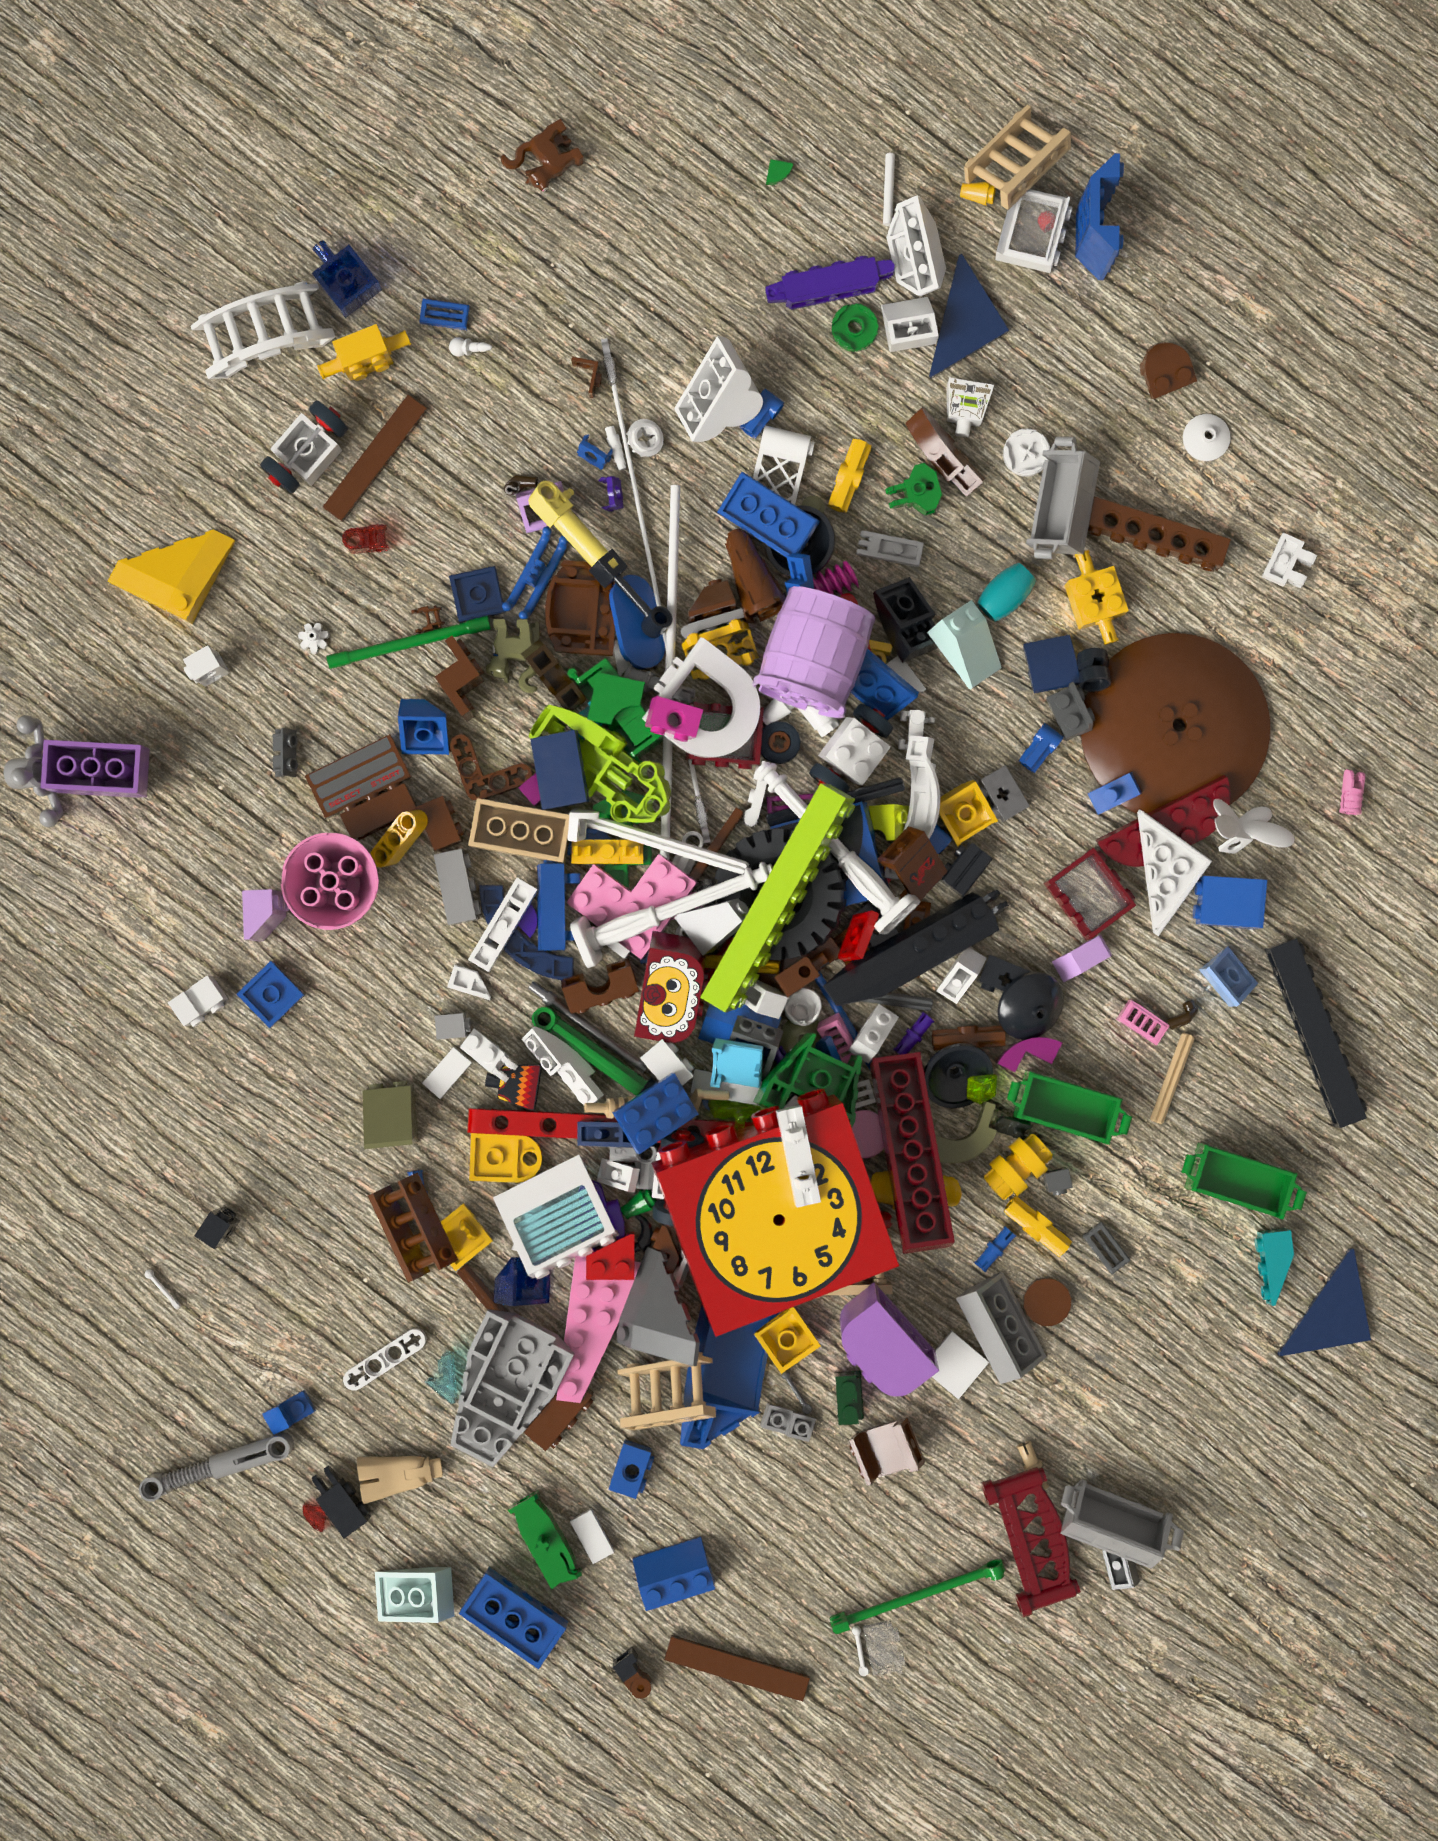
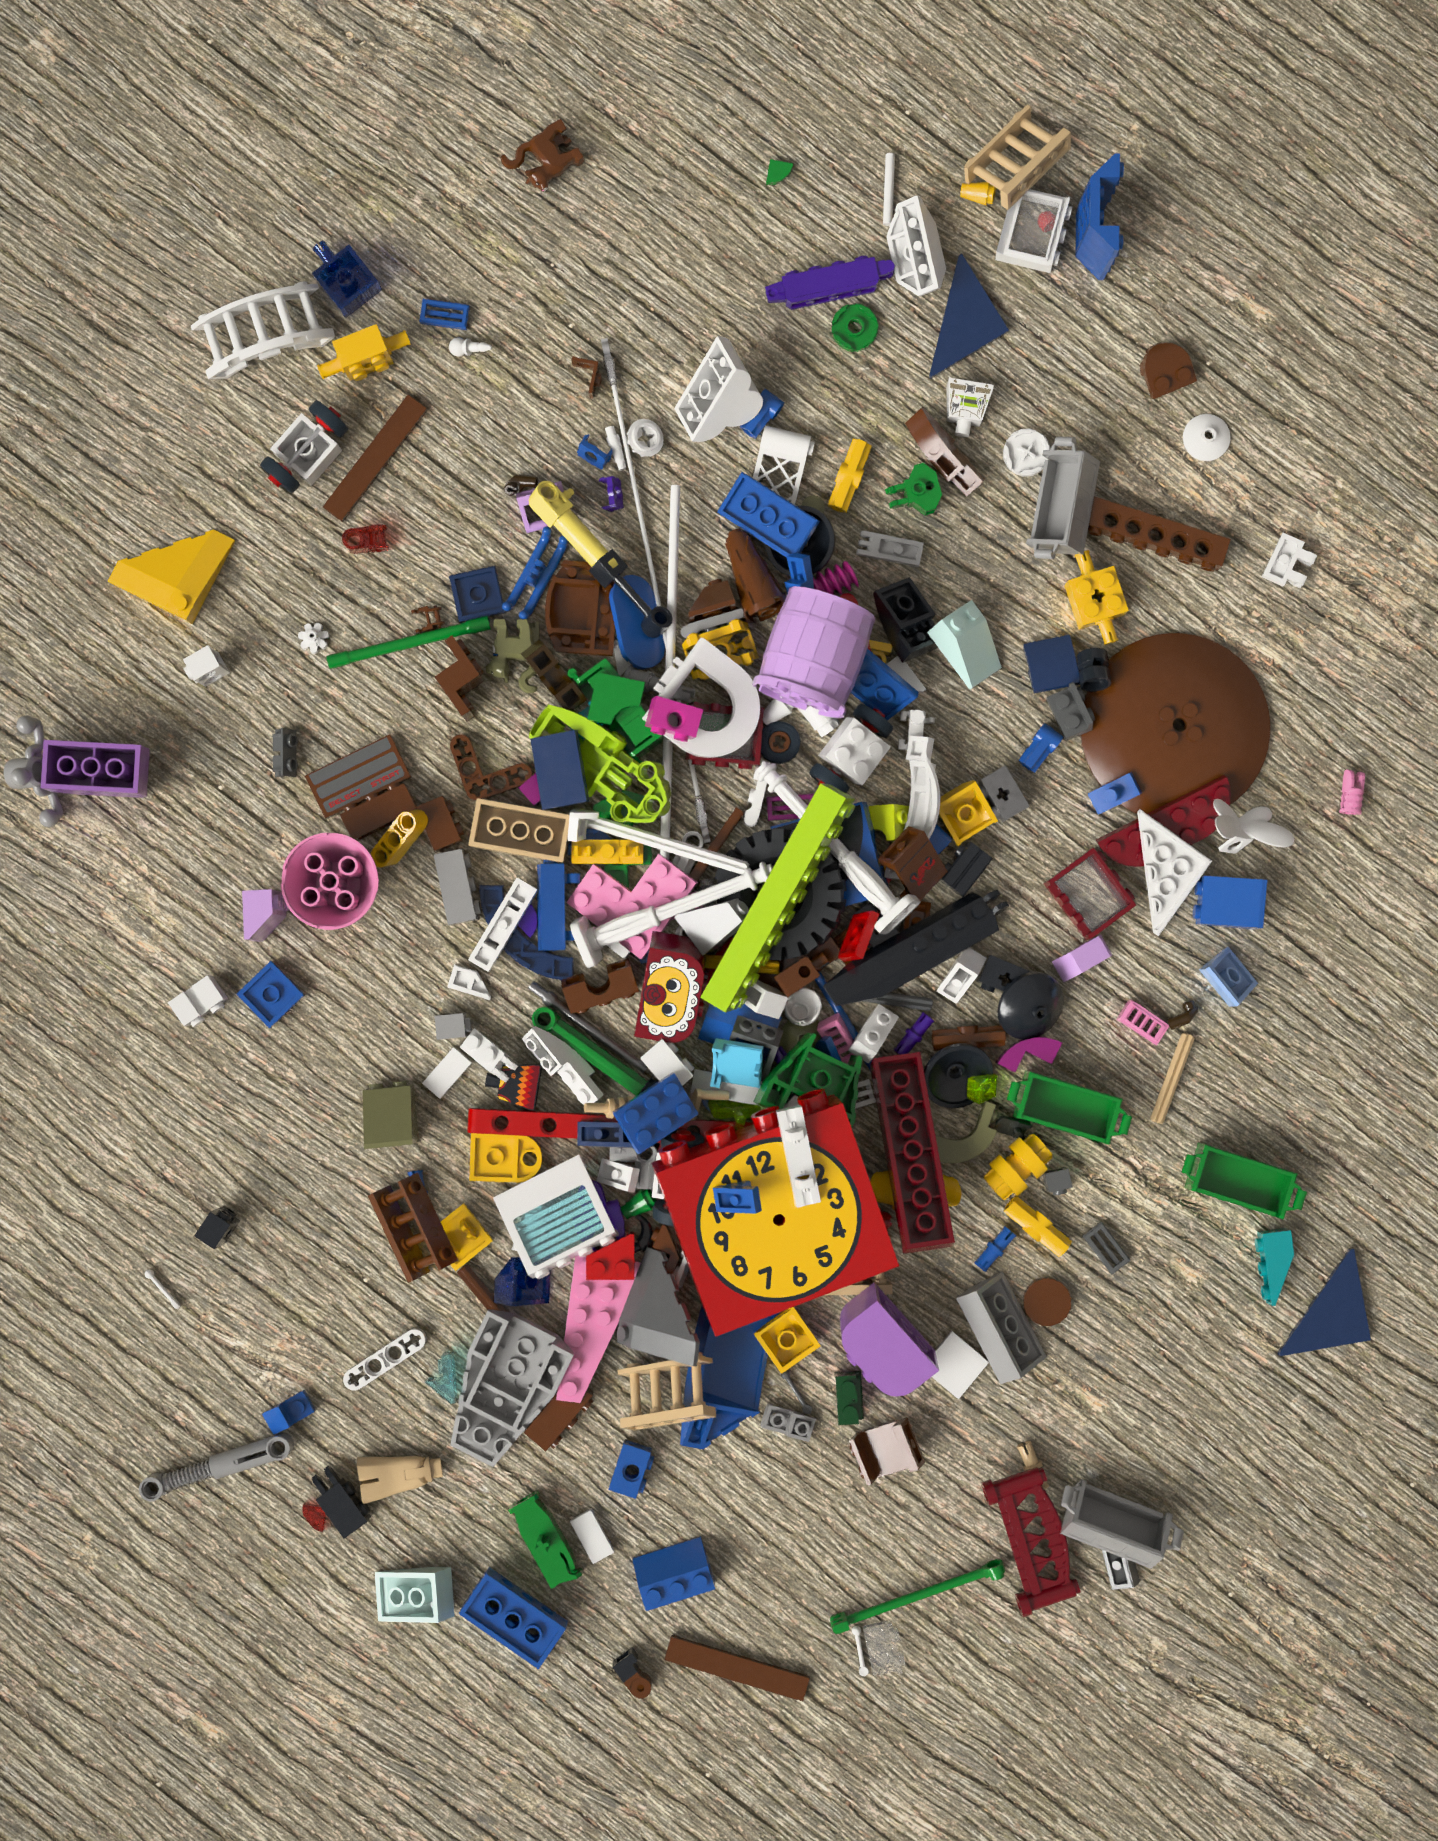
(422, 728): blue slope -> none
(737, 1198): none -> blue slope
(861, 795): black axle -> none
(868, 1133): bright pink tile -> none
(909, 324): white slope -> none
(1006, 592): teal piece -> none
(1315, 1033): black brick -> none

